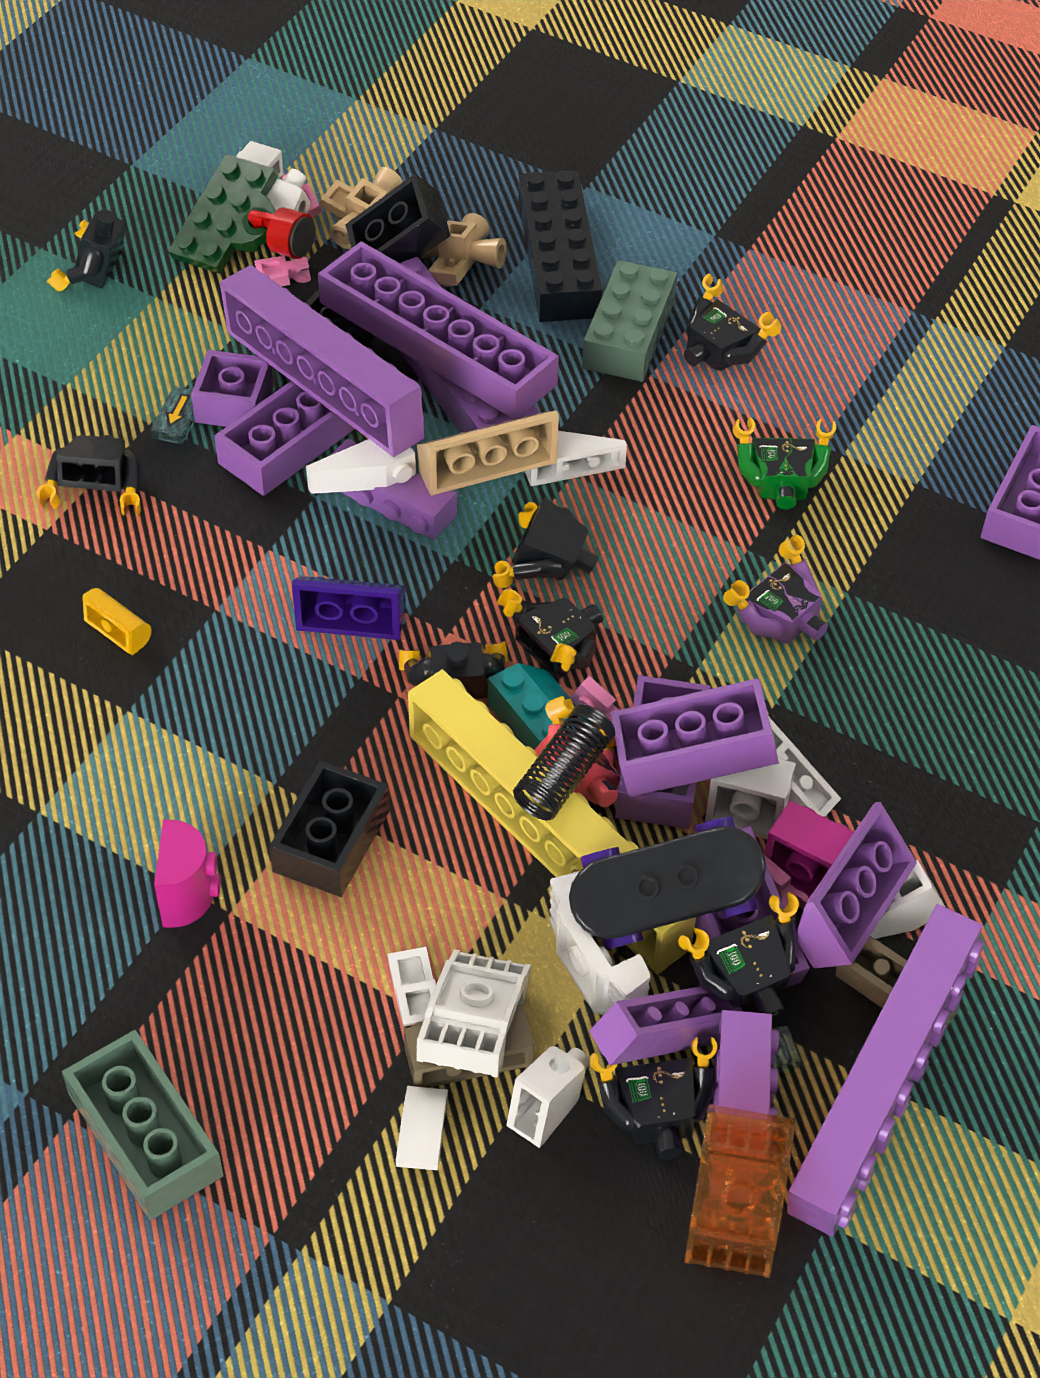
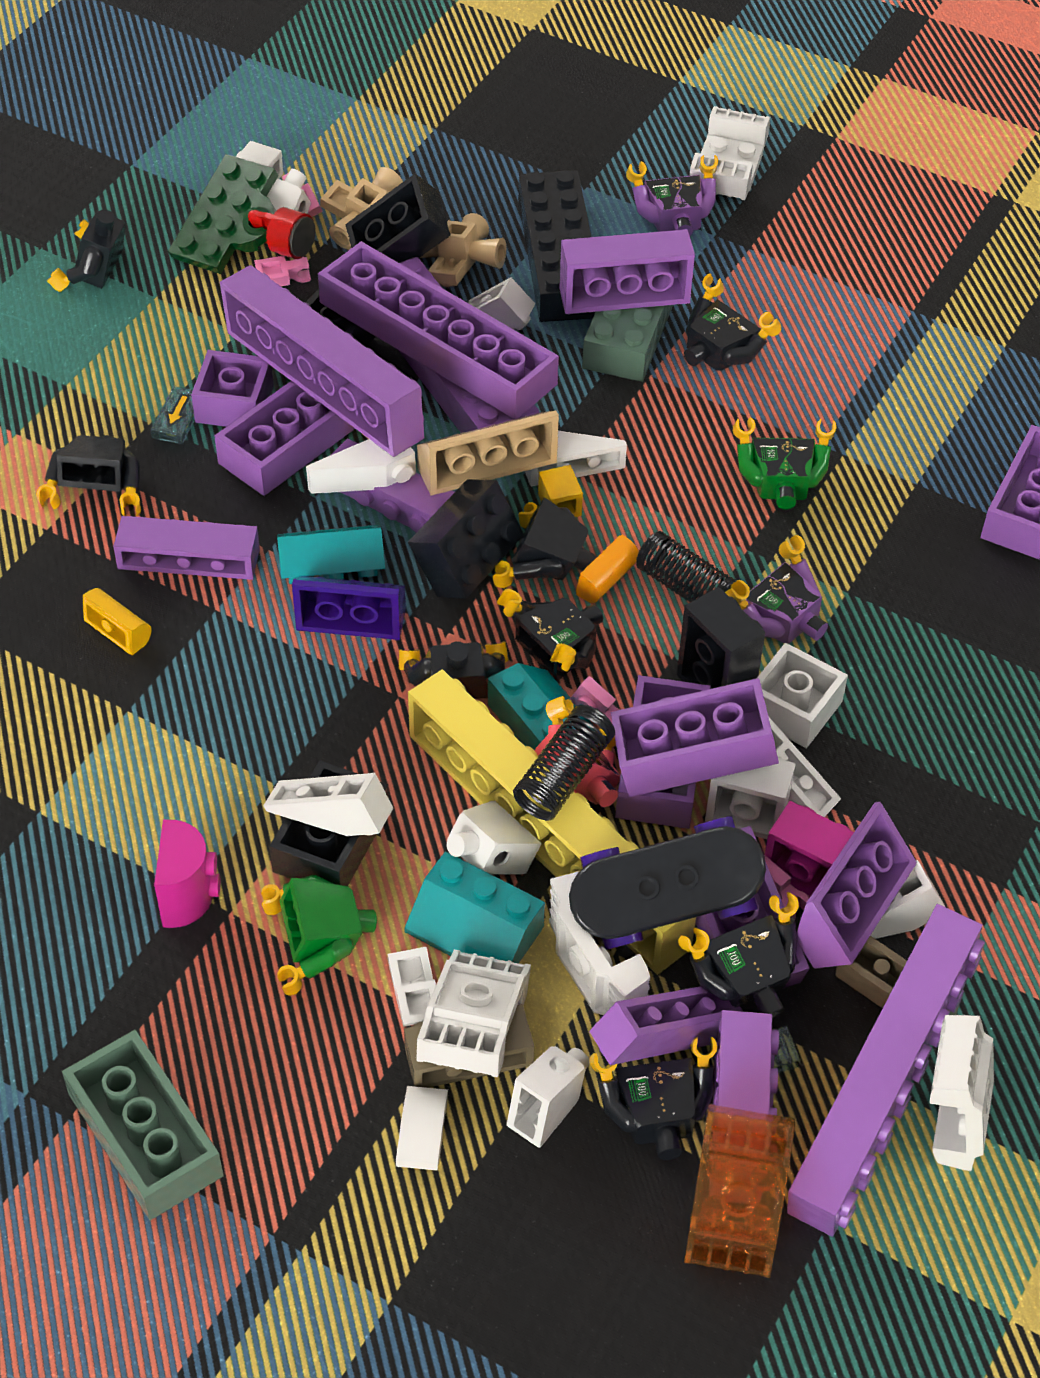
(187, 547): none -> medium lavender brick
(319, 925): none -> green torso
(331, 552): none -> teal slope
(334, 803): none -> white slope
(466, 538): none -> black brick
(474, 912): none -> teal slope
(492, 840): none -> white torso
(506, 304): none -> white slope
(561, 488): none -> yellow brick
(607, 569): none -> light orange brick
(626, 271): none -> medium lavender brick
(666, 544): none -> black piece
(675, 201): none -> torso
(719, 642): none -> black brick
(739, 146): none -> white plate
(801, 693): none -> white brick
(962, 1090): none -> white plate

